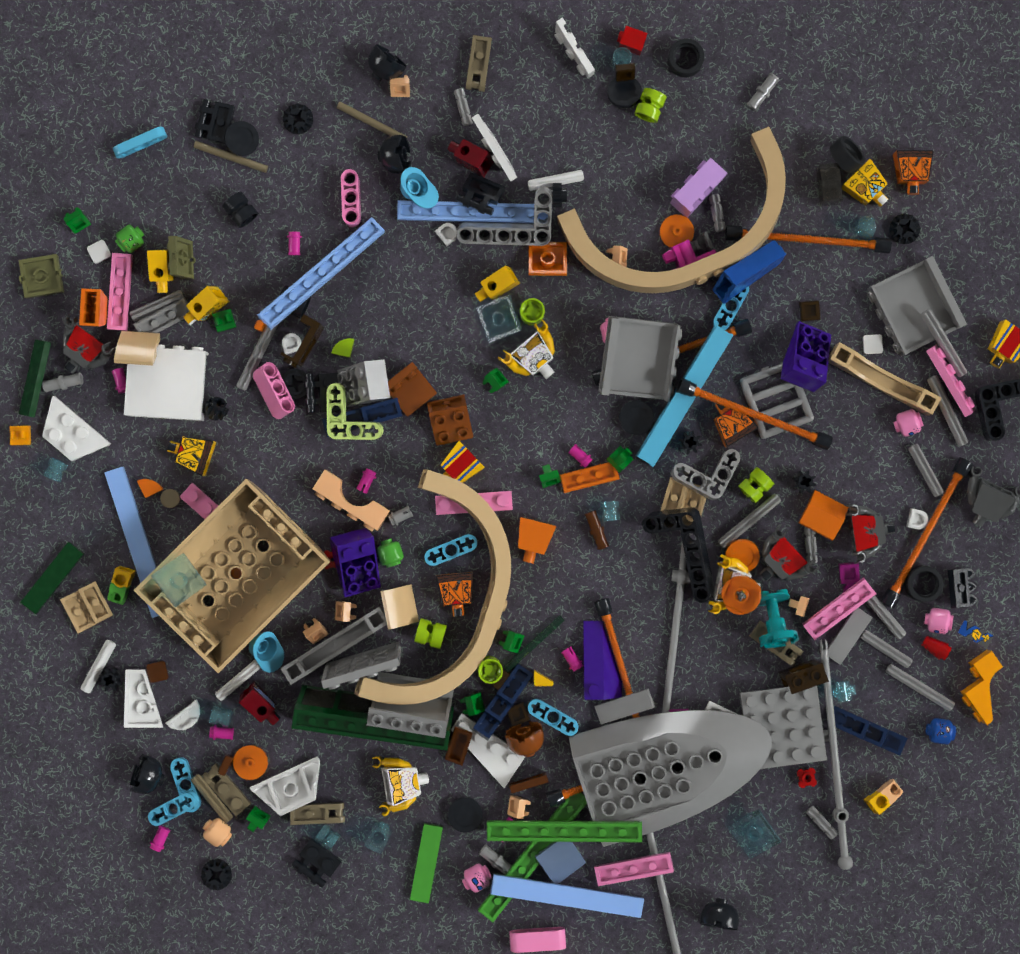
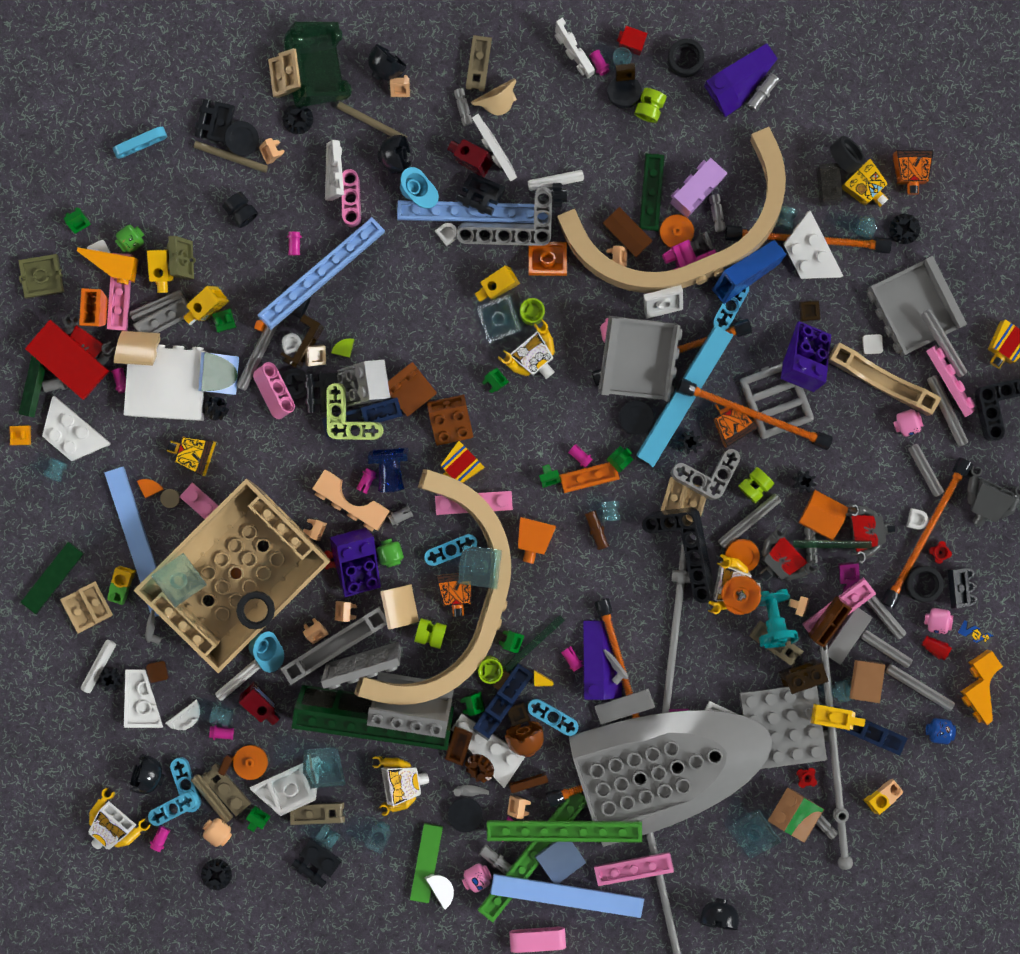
(67, 359): none -> red tile
(111, 826): none -> torso
(117, 266): none -> light orange slope
(149, 634): none -> light grey bar
(218, 373): none -> tile
(260, 624): none -> black tyre
(269, 150): none -> light nougat tile
(284, 73): none -> tan slope
(316, 355): none -> tan tile
(317, 63): none -> clear green windscreen
(317, 529): none -> light nougat tile
(323, 768): none -> clear light blue slope
(334, 177): none -> white wing
(389, 468): none -> clear blue plant
(441, 888): none -> white tile
(469, 790): none -> light grey bar
(479, 566): none -> clear light blue slope
(485, 765): none -> reddish brown gear
(498, 100): none -> tan hat
(599, 63): none -> dark pink pin
(617, 667): none -> light grey bar
(627, 232): none -> reddish brown piece
(651, 192): none -> dark green tile
(663, 302): none -> white tile
(738, 81): none -> dark purple wedge
(786, 218): none -> clear light blue wheel
(796, 815): none -> medium nougat slope
(810, 251): none -> white wing
(830, 621): none -> reddish brown piece
(832, 544): none -> clear green bar
(835, 717): none -> yellow hinge
(867, 681): none -> medium nougat slope
(946, 553): none -> red plate

